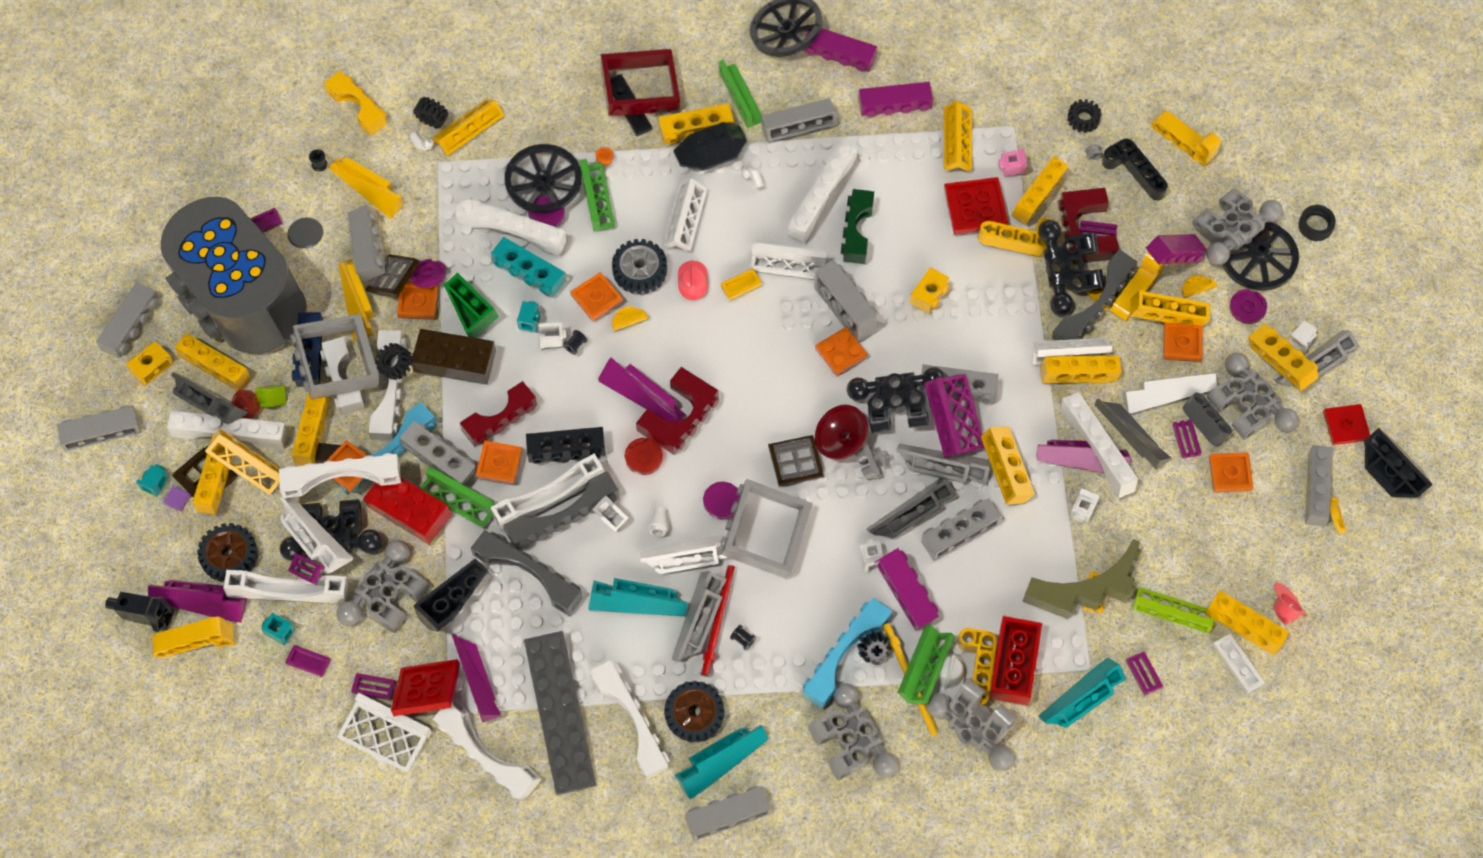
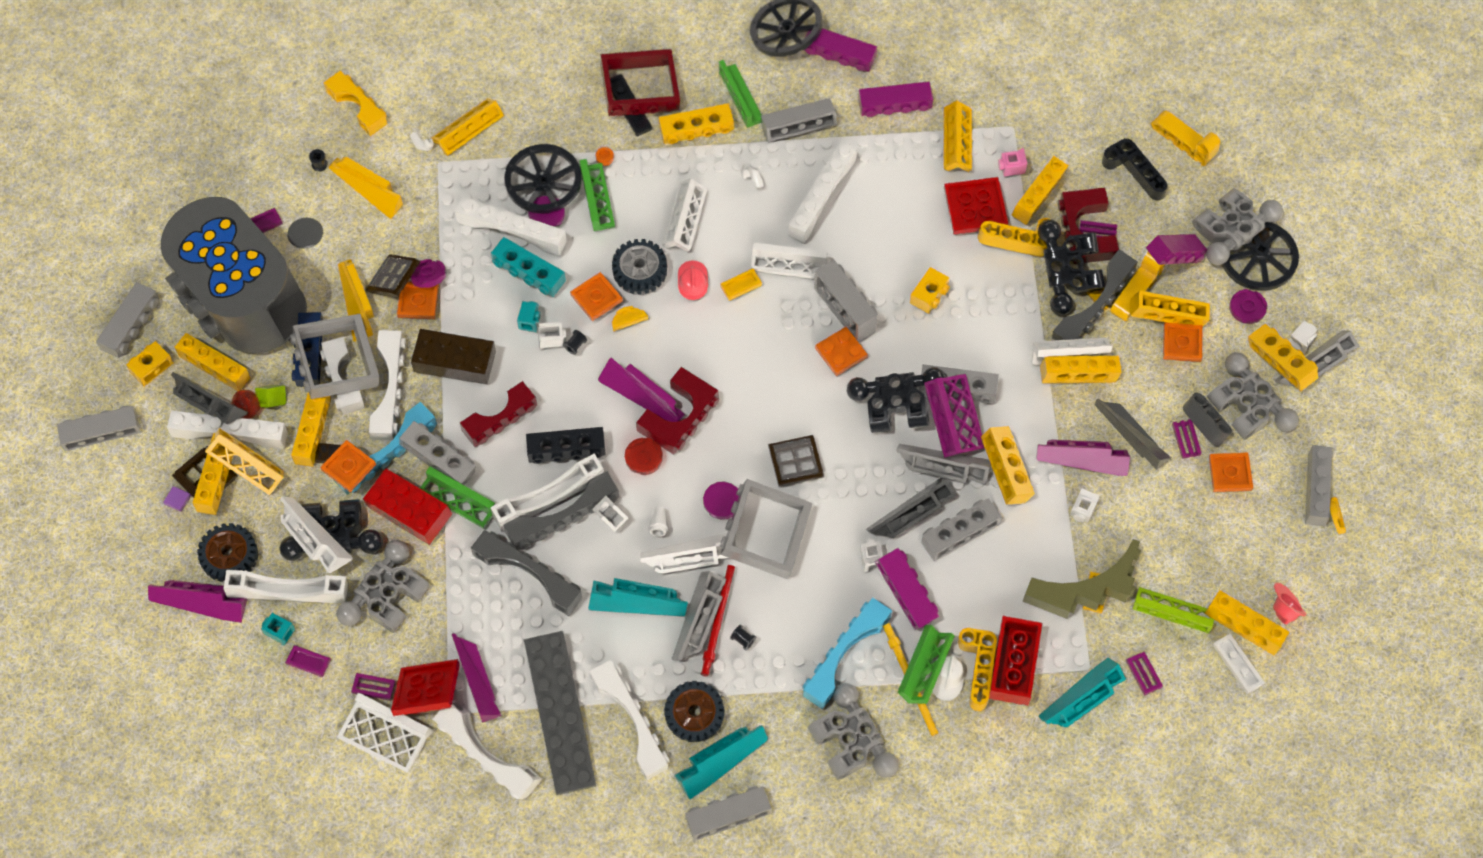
(142, 609): black piece -> none
(153, 480): teal brick -> none
(192, 636): yellow beam -> none
(300, 479): white arch -> none
(315, 573): magenta tile -> none
(366, 242): light grey brick -> none
(400, 367): black tyre -> none
(430, 112): black tyre -> none
(447, 599): black wedge -> none
(470, 306): green wedge -> none
(499, 462): orange plate -> none
(711, 146): black wedge -> none
(835, 427): dark red dish -> none
(855, 244): dark green arch -> none
(867, 454): light grey hips -> none
(874, 646): black gear -> none
(975, 722): light grey connector -> none
(1087, 107): black tyre -> none
(1094, 152): light grey bush -> none
(1116, 469): white arch -> none
(1167, 390): white wedge -> none
(1197, 284): yellow tile -> none
(1310, 233): black tyre -> none
(1346, 424): red plate -> none
(1394, 467): black wedge -> none

